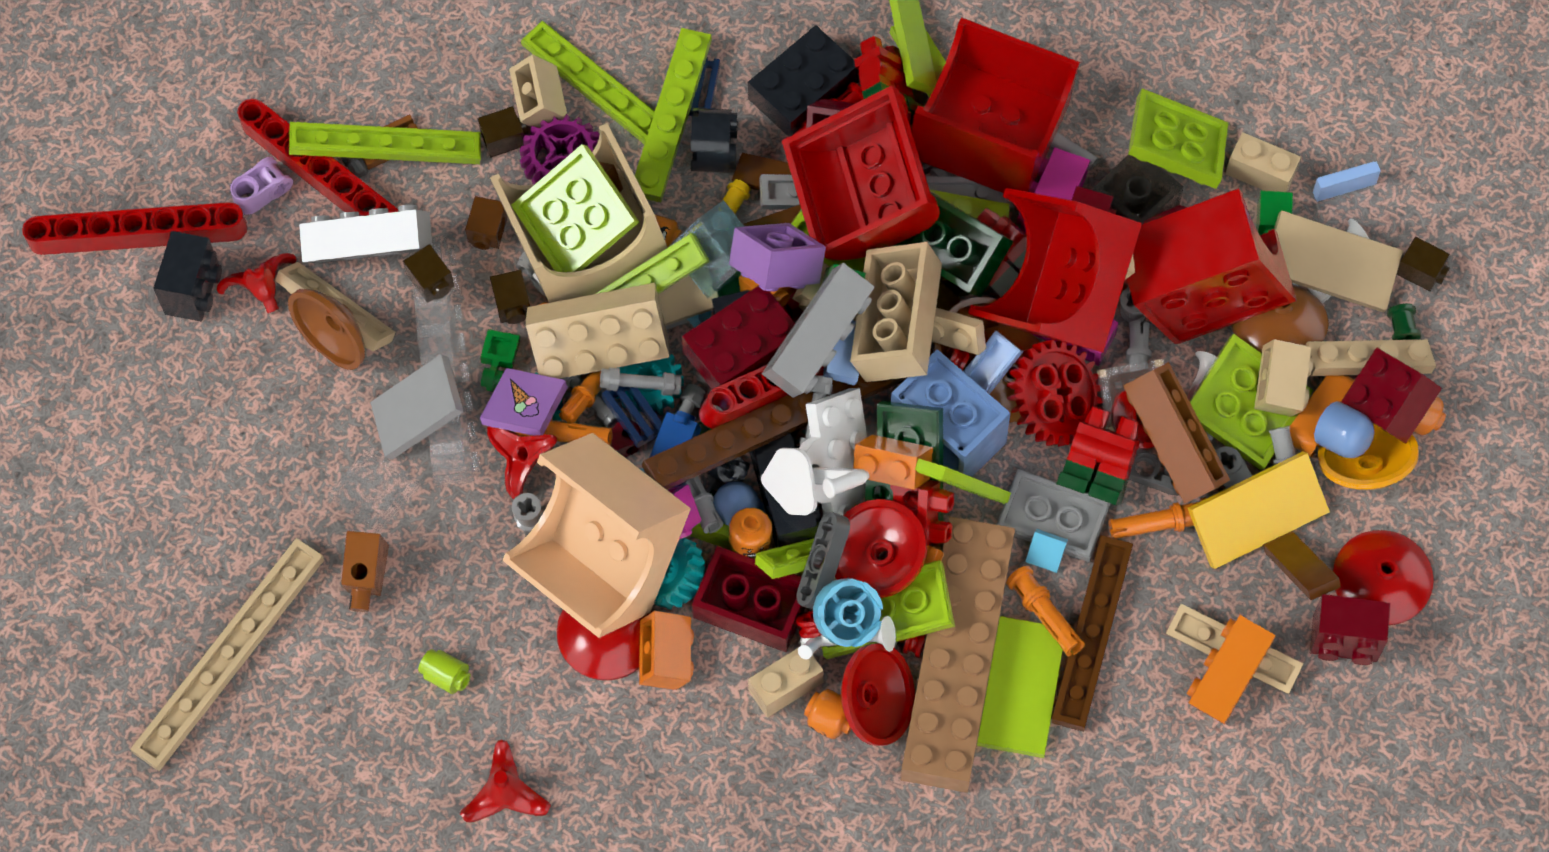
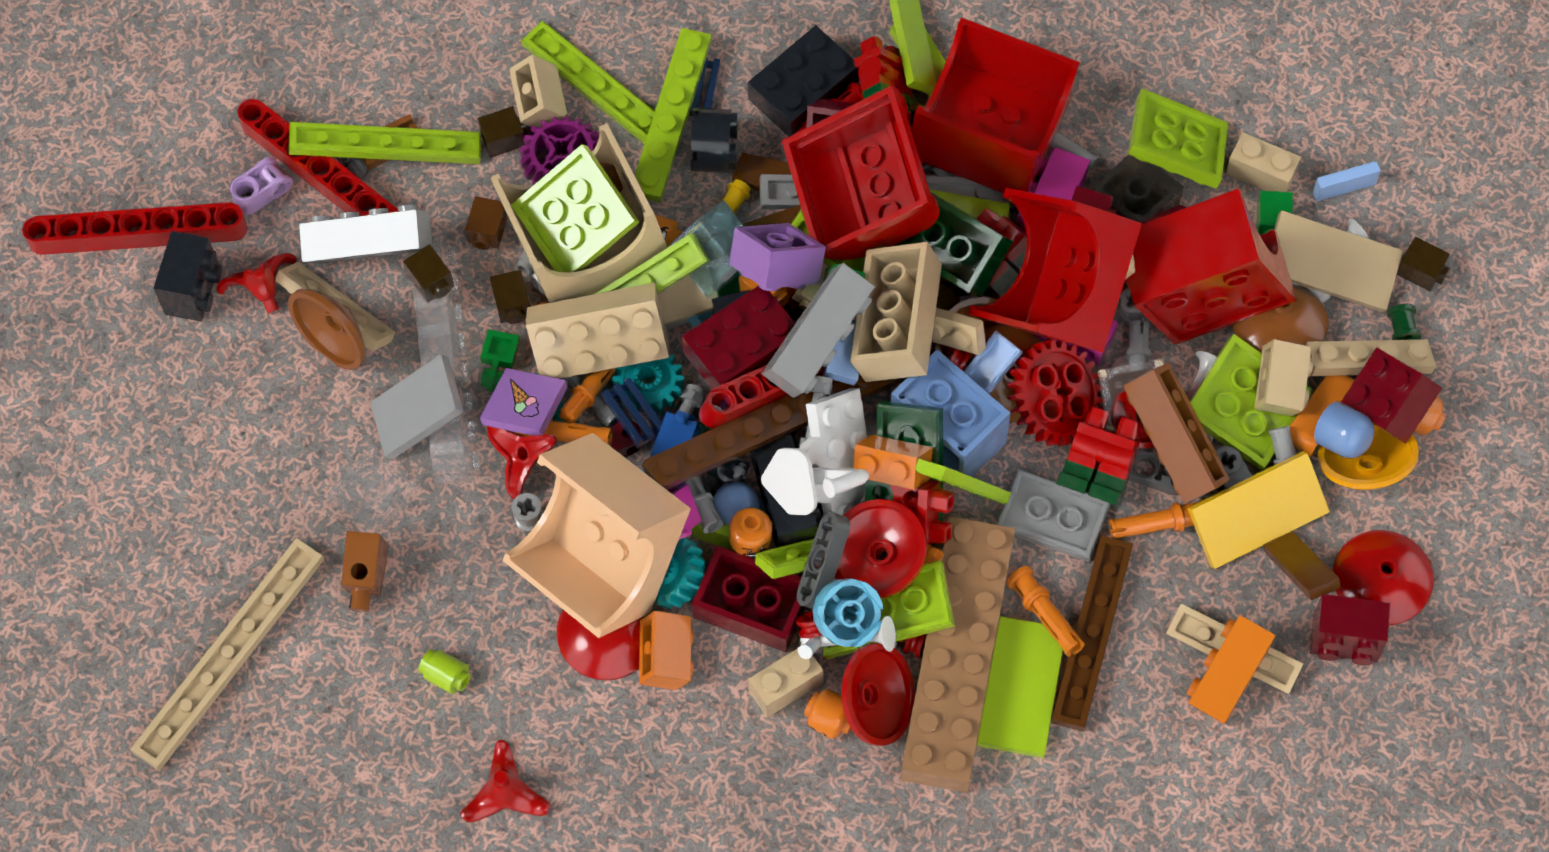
(668, 383): light grey bar -> none
(1046, 550): medium azure tile -> none

